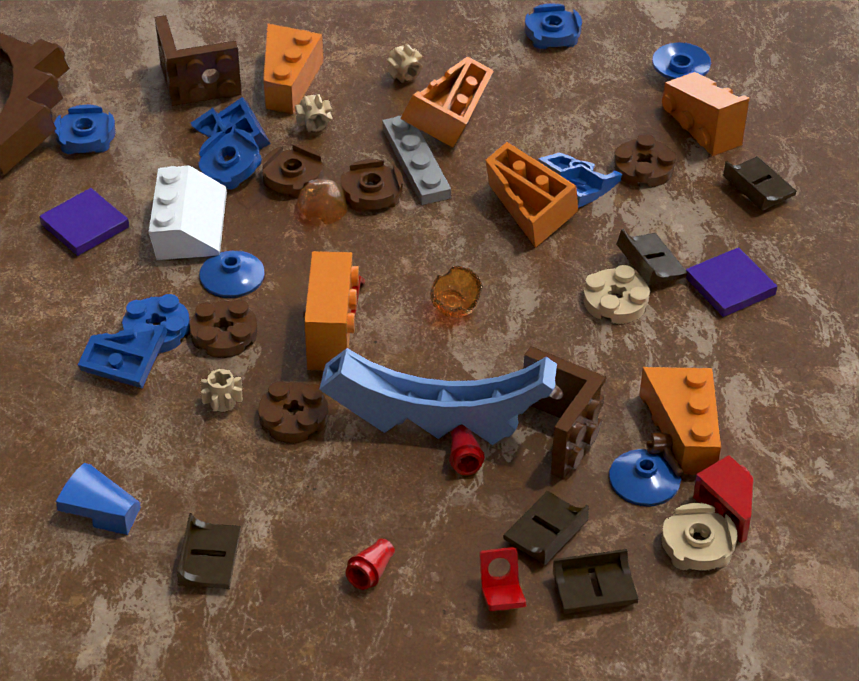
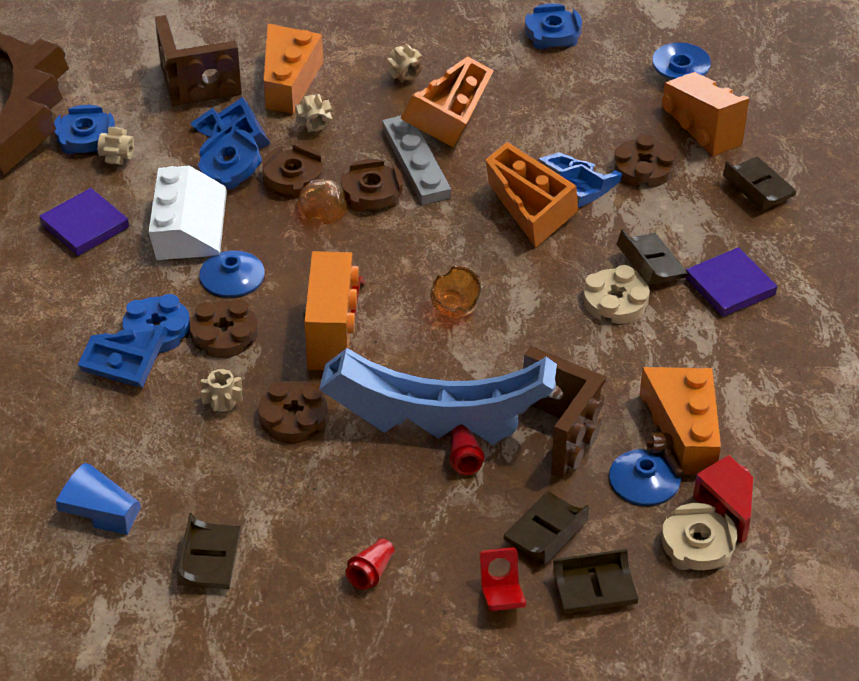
(115, 145): none -> tan gear

